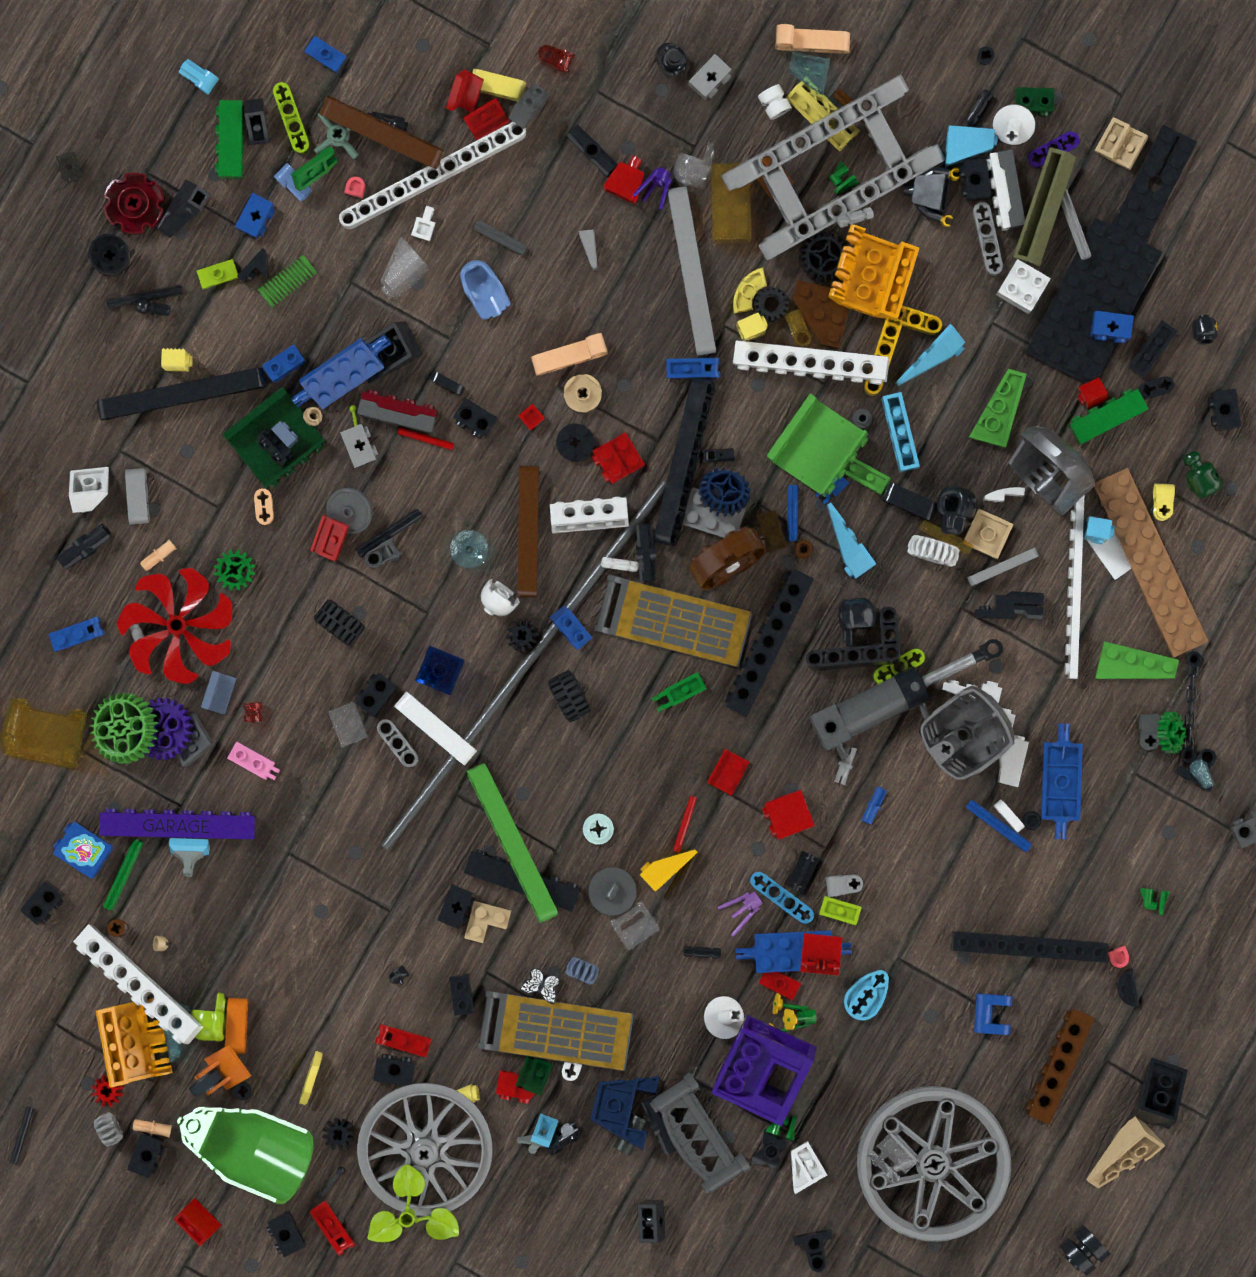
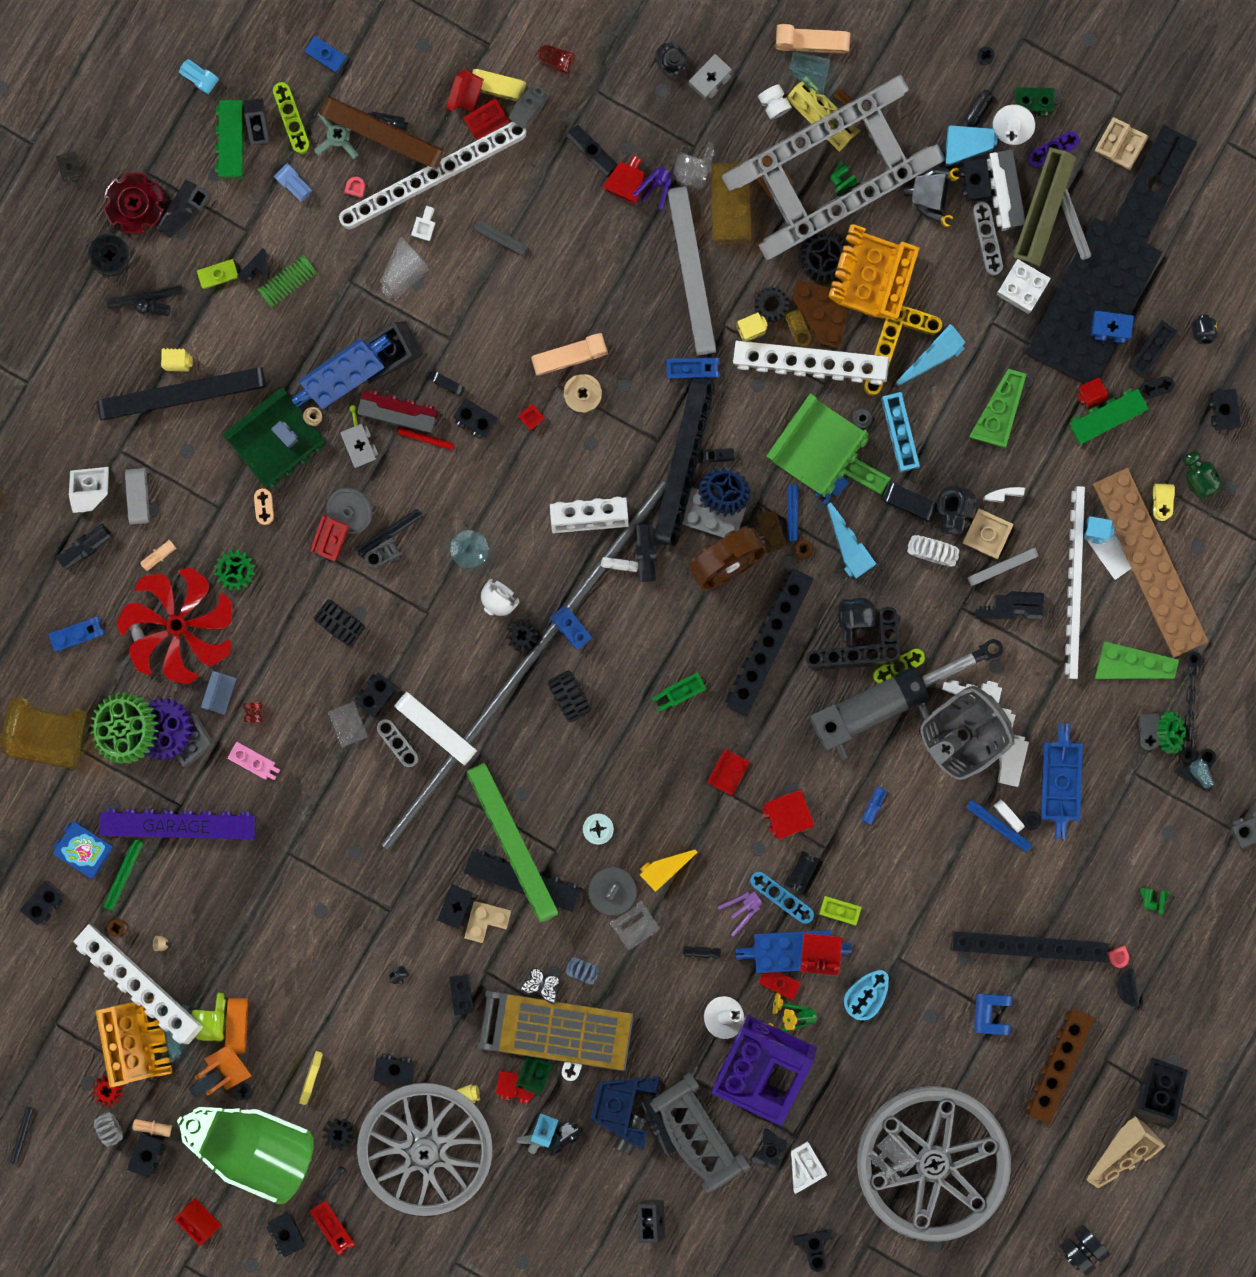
(189, 852): piece -> none
(254, 206): blue brick -> none
(279, 454): black hinge -> none
(284, 364): blue brick -> none
(314, 169): green hinge -> none
(404, 1040): red plate -> none
(410, 1183): lime plant -> none
(440, 670): clear blue slope -> none
(484, 289): medium blue hair -> none
(528, 531): reddish brown beam -> none
(584, 448): black plate -> none
(588, 240): light grey slope -> none
(617, 458): red plate -> none
(675, 621): flag -> none
(685, 823): red bar -> none
(747, 290): light yellow tile -> none
(775, 1128): green piece -> none
(839, 885): light grey piece -> none
(845, 766): light grey pin -> none
(855, 217): light grey axle -> none
(951, 539): clear yellow axle -> none
(1045, 445): flat silver piece -> none

